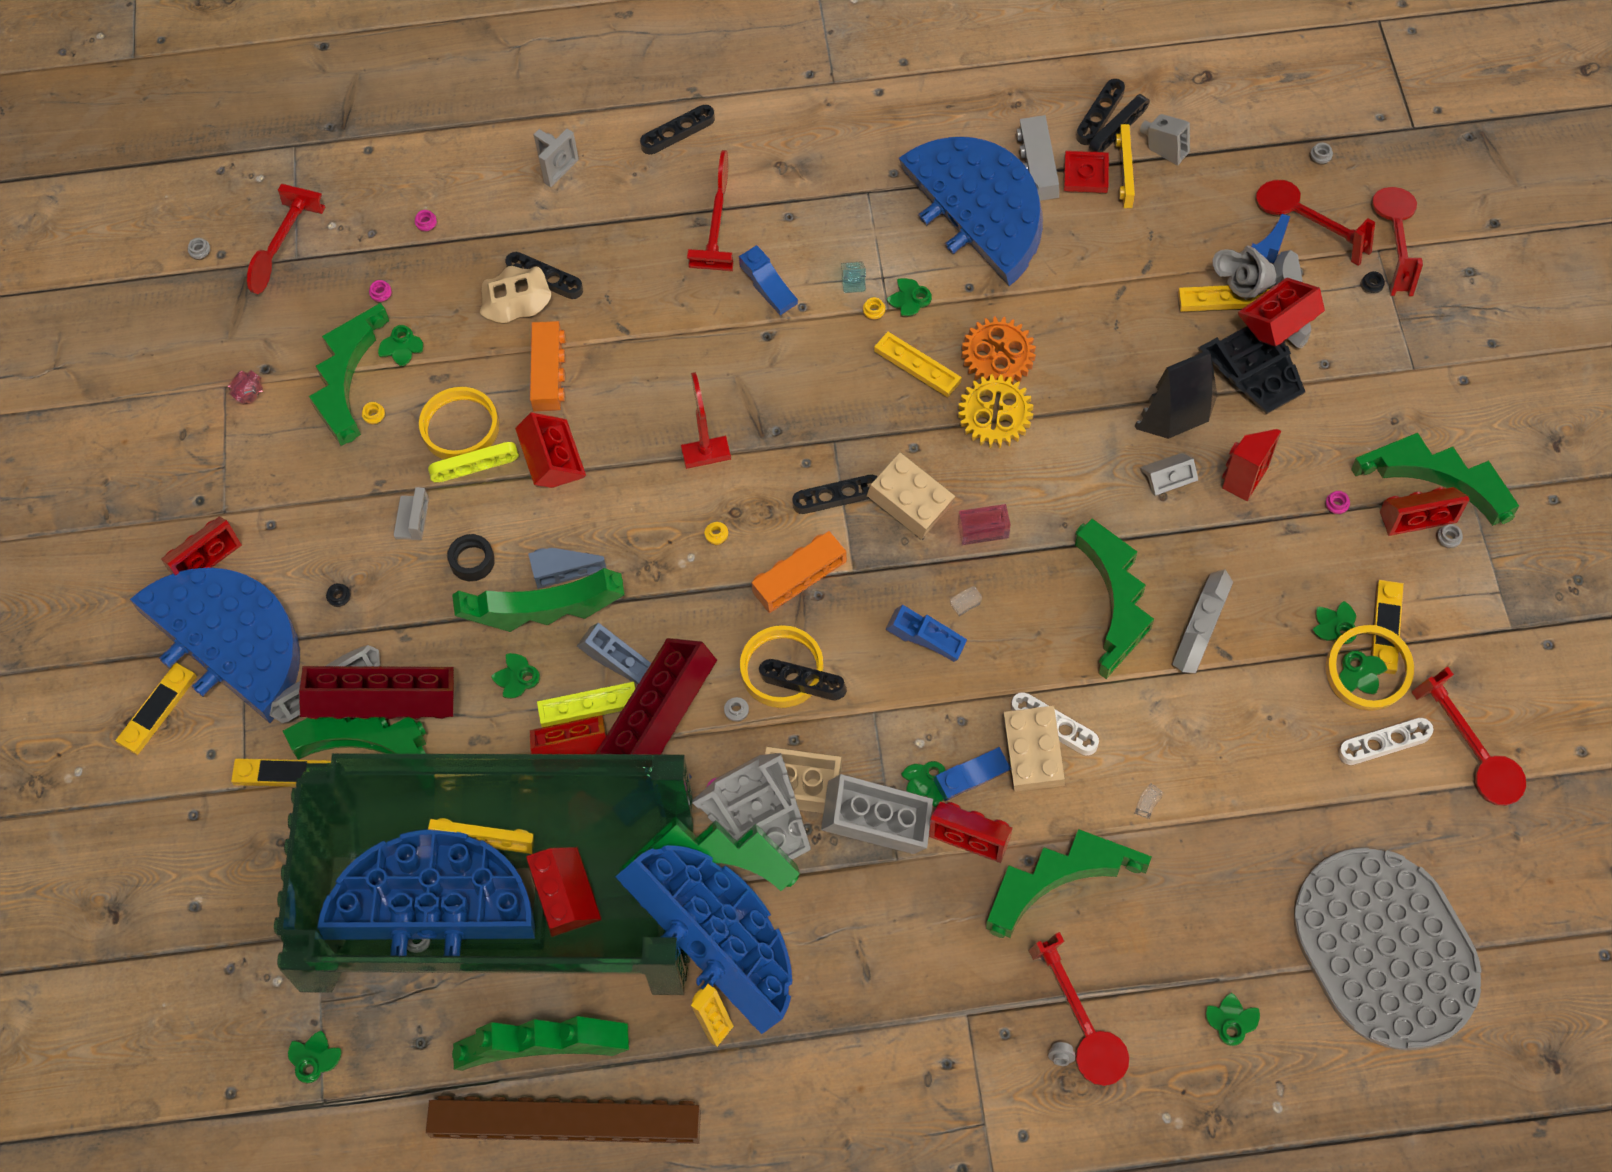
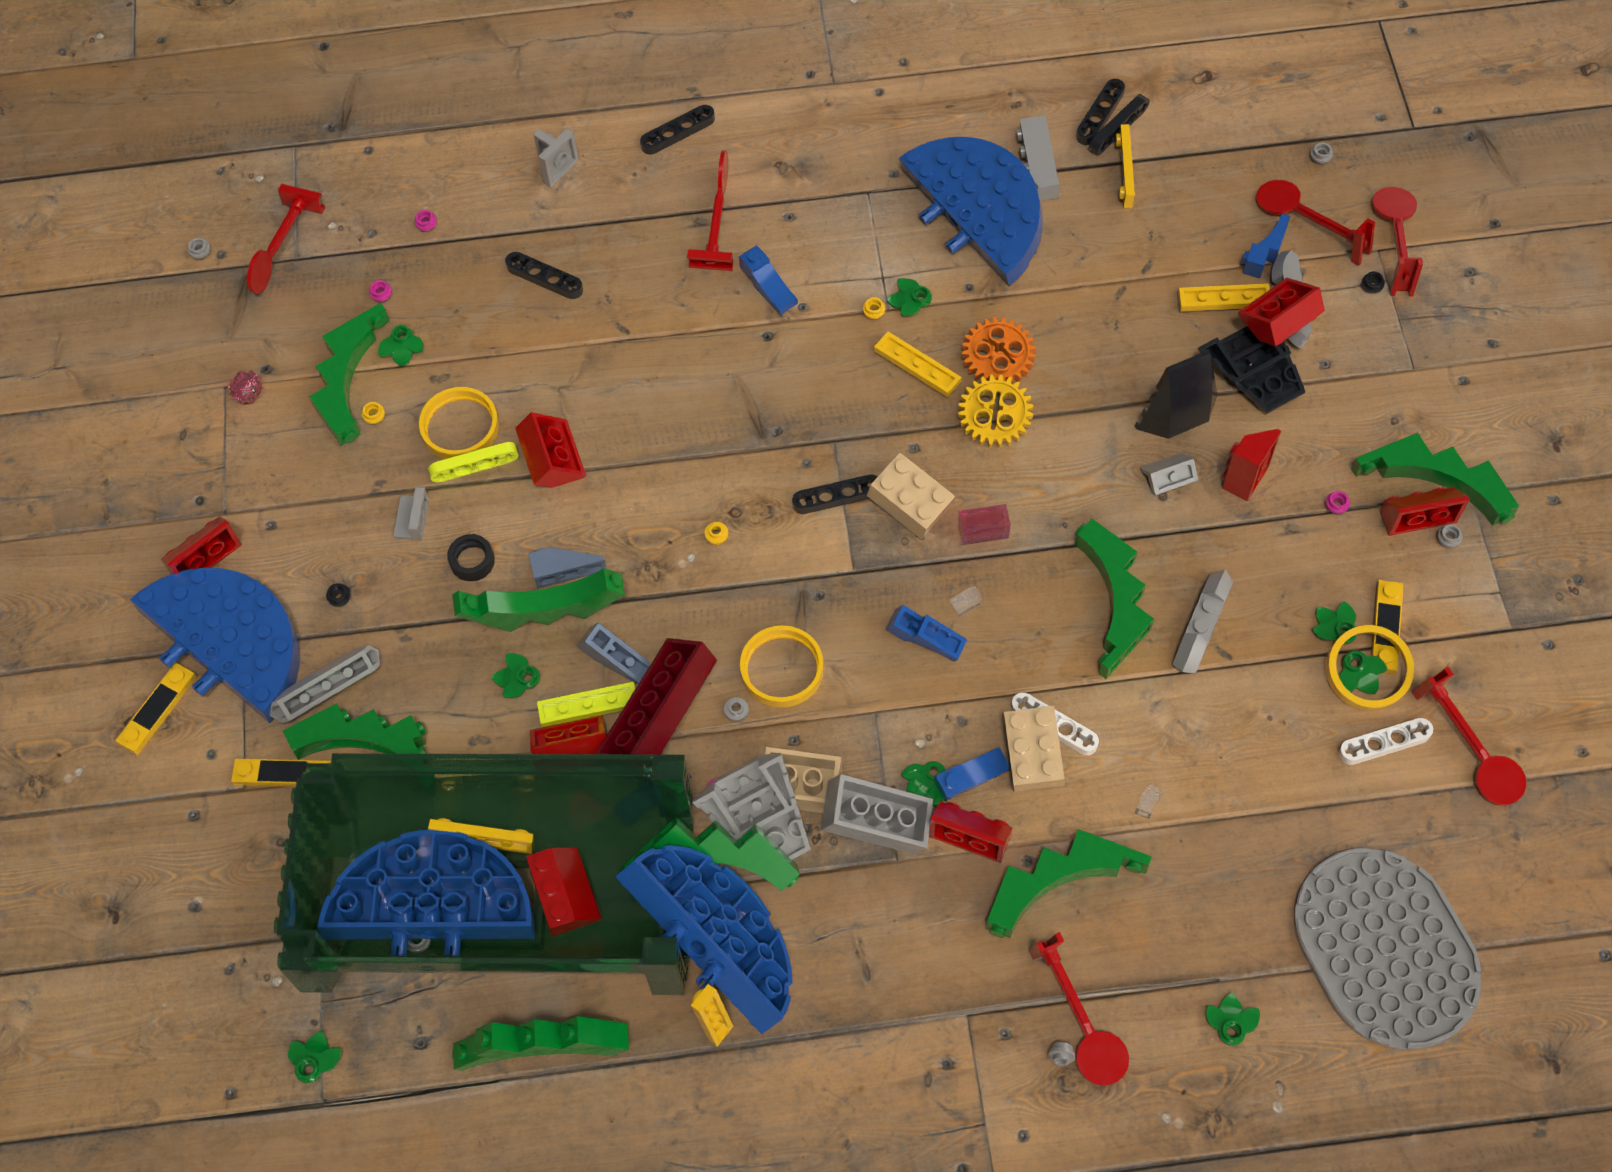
(376, 692): dark red brick -> none
(515, 304): tan piece -> none
(546, 366): orange brick -> none
(563, 1121): reddish brown brick -> none
(705, 450): red piece -> none
(798, 571): orange brick -> none
(805, 674): black beam -> none
(853, 277): clear light blue slope -> none
(1086, 171): red plate -> none
(1168, 137): light grey torso -> none
(1247, 271): light grey head -> none

